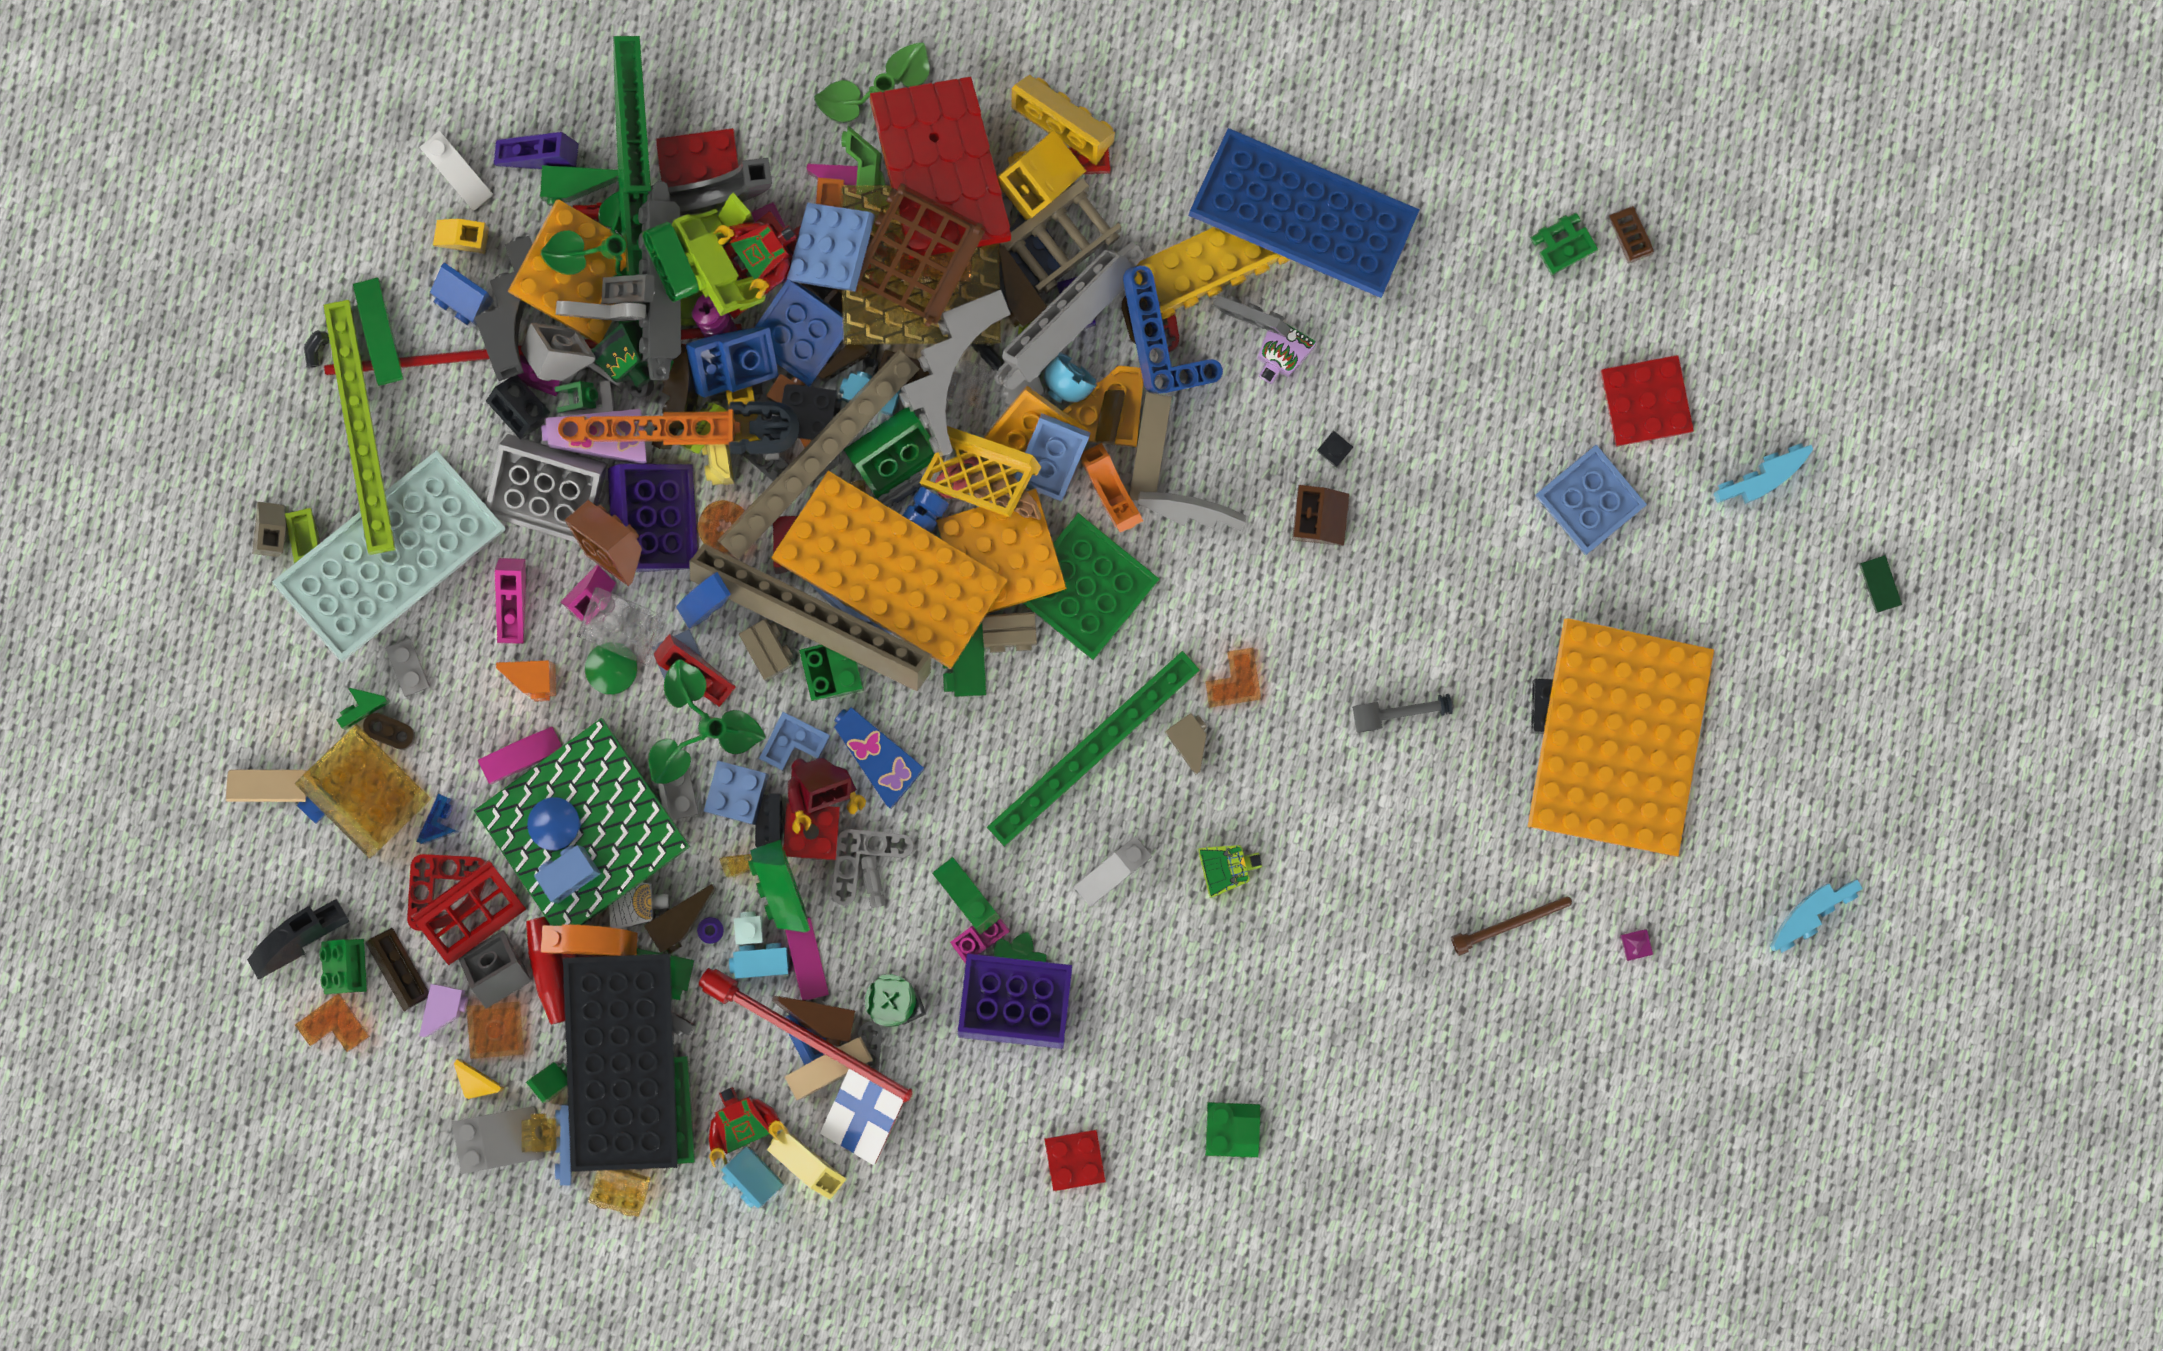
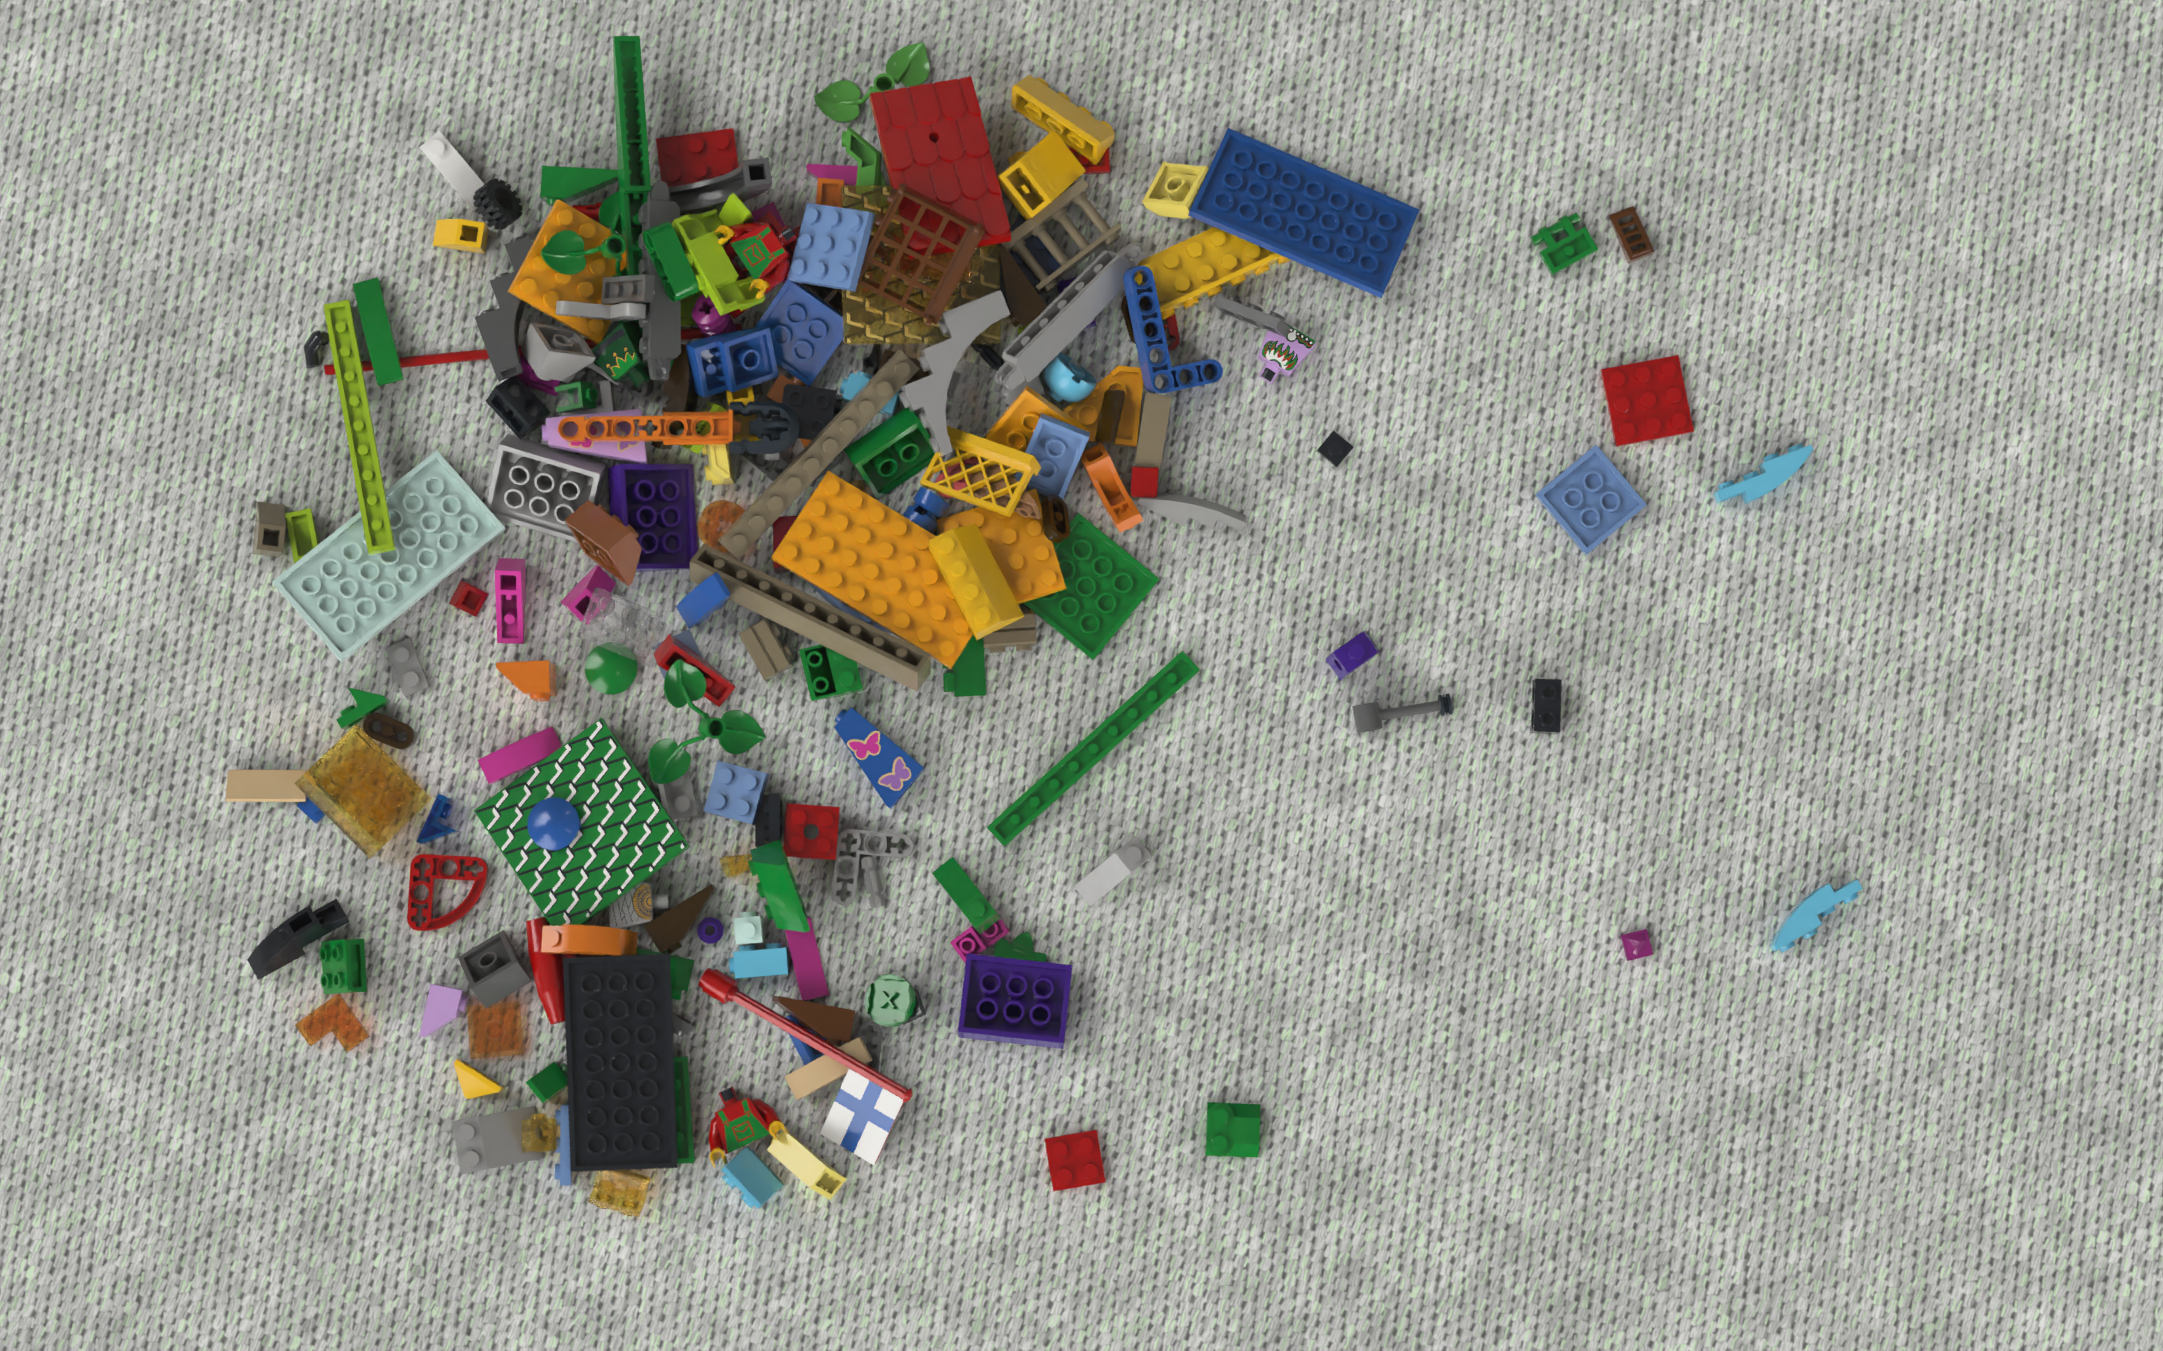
(396, 971): dark brown slope -> none
(455, 893): red piece -> none
(459, 294): slope -> none
(468, 598): none -> red slope
(497, 204): none -> black tyre
(537, 151): dark purple slope -> none
(566, 873): medium blue brick -> none
(792, 734): medium blue plate -> none
(818, 786): dark red torso -> none
(843, 360): dark brown slope -> none
(901, 491): dark grey axle -> none
(975, 580): none -> yellow slope
(1055, 518): none -> dark brown plate
(1144, 482): none -> red slope
(1174, 189): none -> light yellow slope
(1189, 740): dark tan slope -> none
(1226, 867): torso -> none
(1242, 685): clear orange plate -> none
(1320, 515): reddish brown slope -> none
(1353, 655): none -> dark purple torso
(1464, 942): reddish brown piece -> none
(1620, 737): light orange plate -> none
(1880, 584): dark green tile -> none

